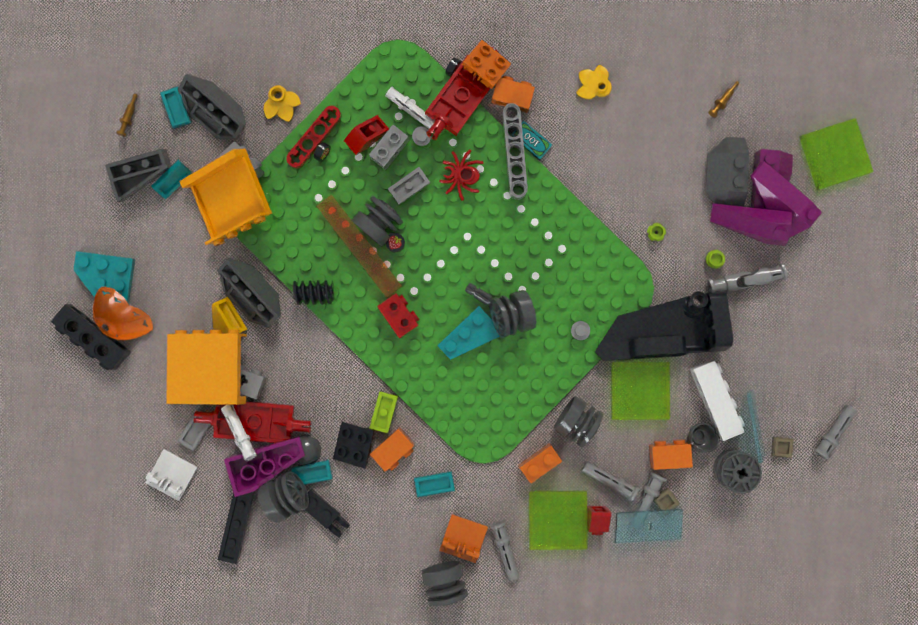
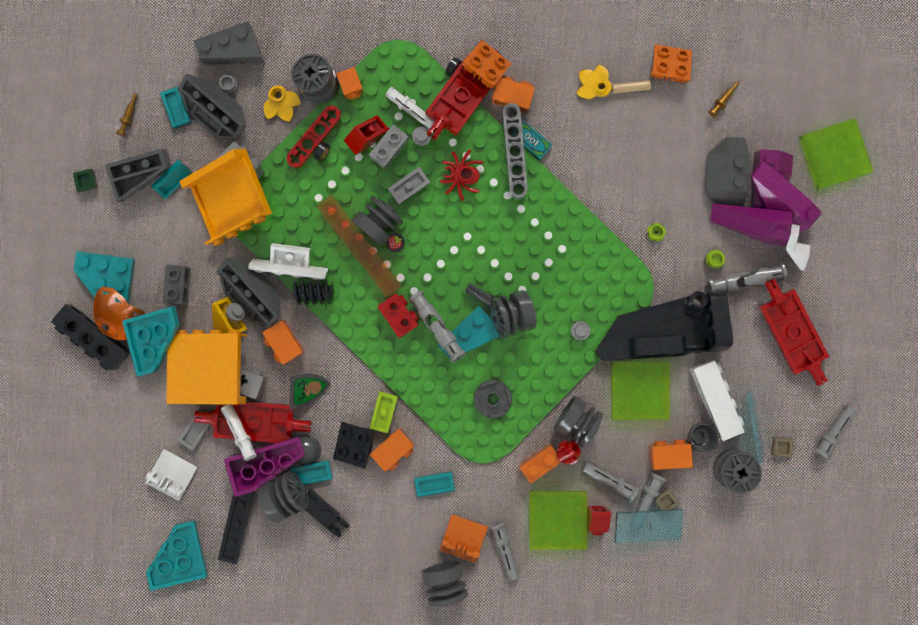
(85, 180): none -> dark green plate
(150, 338): none -> teal plate
(176, 284): none -> dark grey brick
(178, 558): none -> teal plate
(228, 83): none -> light grey plate
(230, 45): none -> dark grey wedge
(235, 312): none -> light grey plate
(282, 342): none -> orange brick
(290, 261): none -> white bracket
(306, 389): none -> shield
(315, 78): none -> dark grey wheel
(350, 83): none -> orange brick
(443, 335): none -> light grey piece
(497, 409): none -> dark grey tile
(568, 452): none -> red gear
(631, 87): none -> tan piece
(671, 63): none -> orange hinge
(794, 332): none -> red plate
(798, 251): none -> white slope

